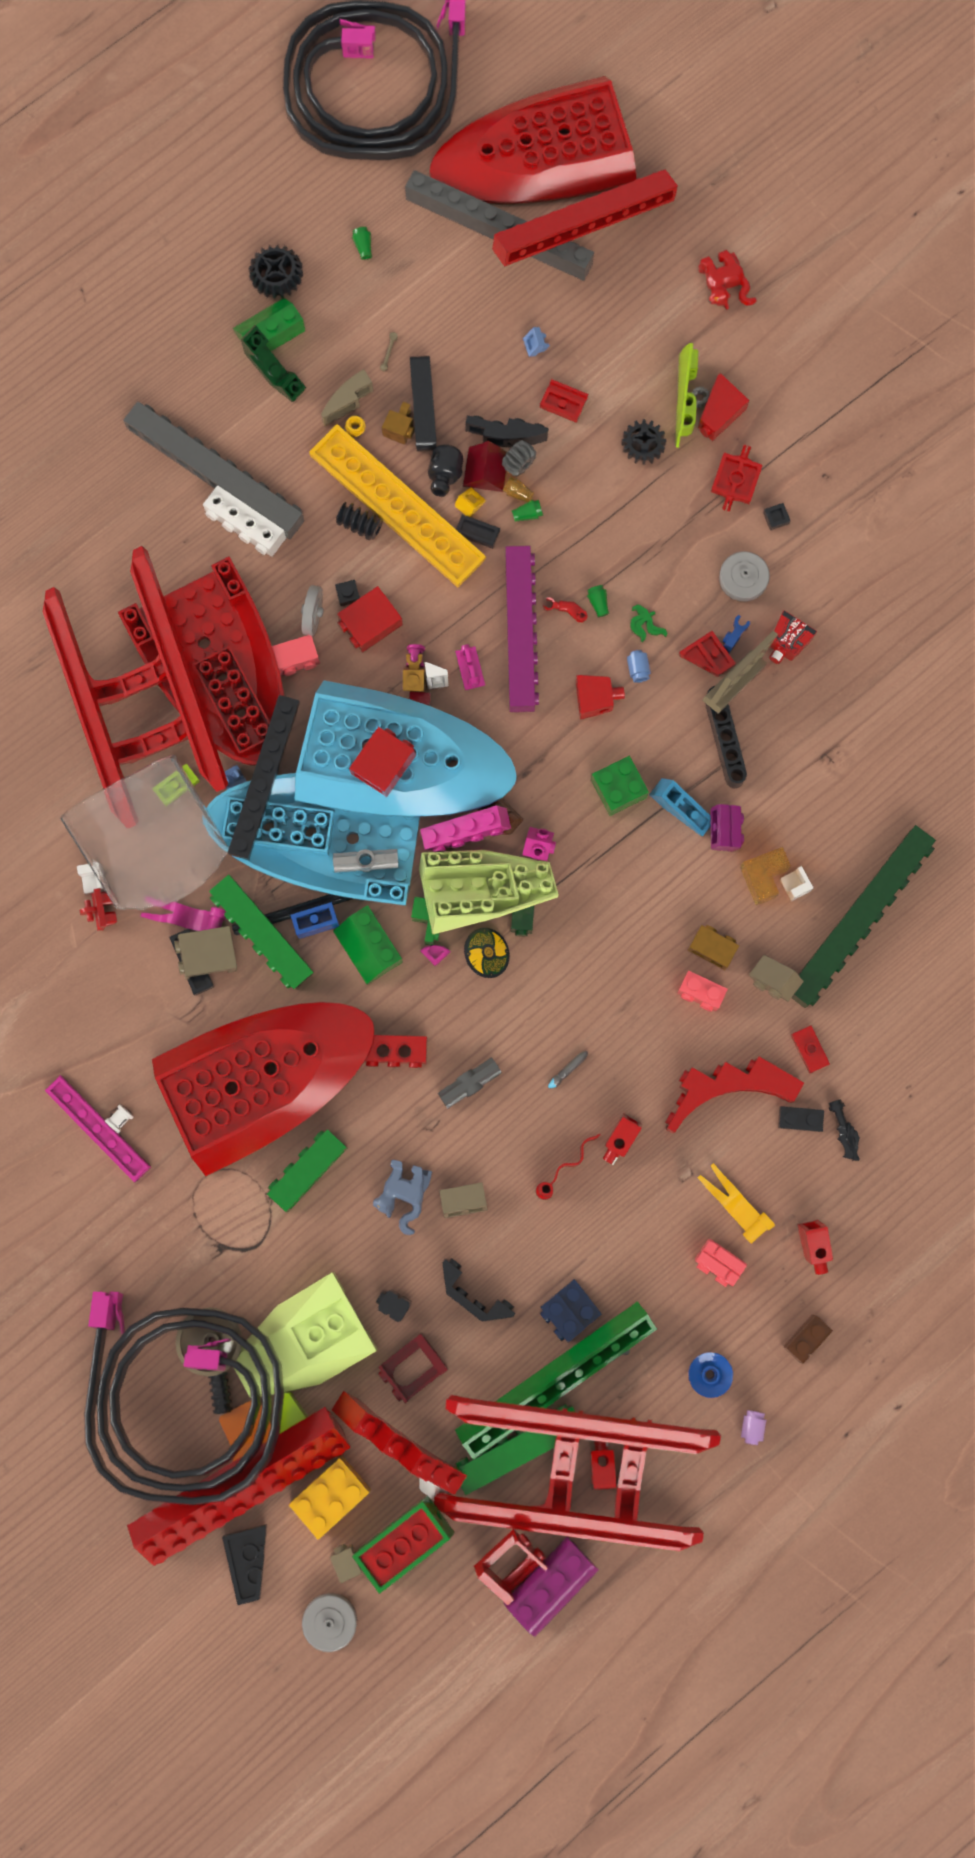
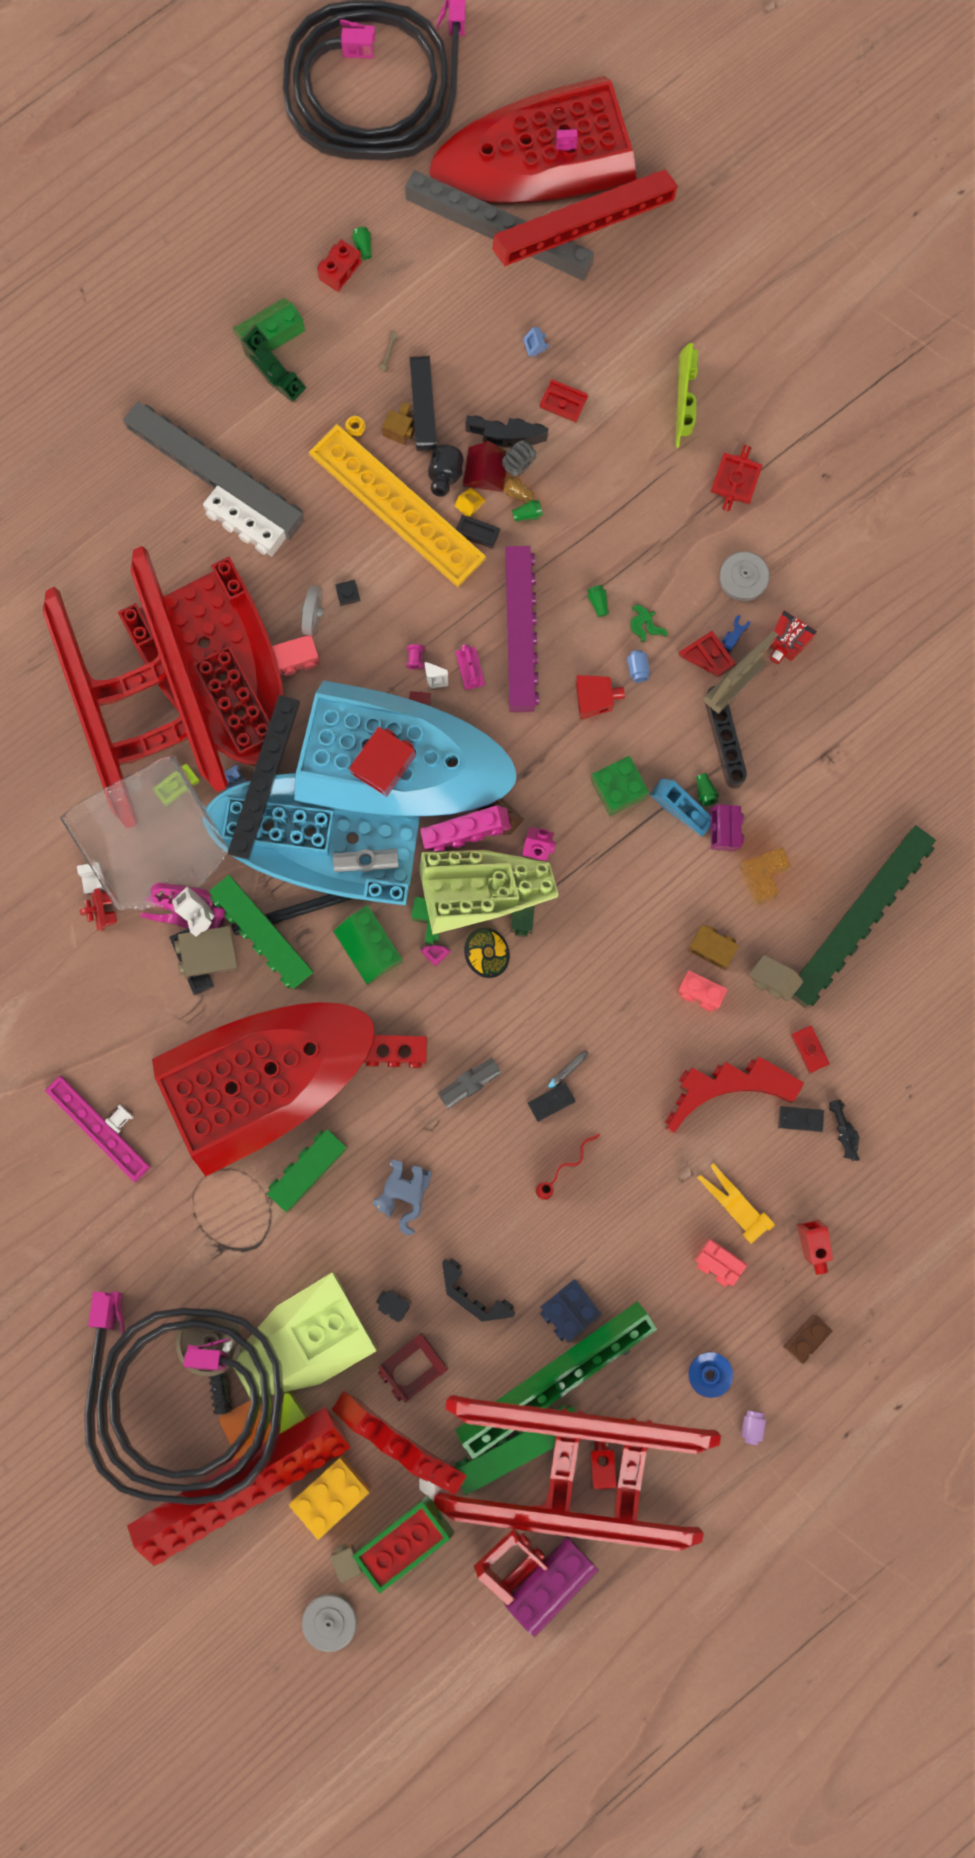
(175, 889): none -> dark pink beam
(194, 910): none -> white brick
(246, 1561): black wing -> none
(276, 280): black gear -> none
(315, 920): blue brick -> none
(339, 265): none -> red brick
(347, 397): dark tan slope -> none
(358, 522): black piece -> none
(369, 619): red brick -> none
(413, 675): pearl gold brick -> none
(463, 1200): dark tan hinge -> none
(551, 1102): none -> black plate
(566, 139): none -> dark pink plate
(571, 608): red arm -> none
(625, 1129): red torso -> none
(653, 440): black gear -> none
(701, 390): light grey bush -> none
(706, 791): none -> green cone
(722, 408): red slope -> none
(725, 277): red animal -> none
(776, 516): black plate -> none
(796, 883): white panel -> none

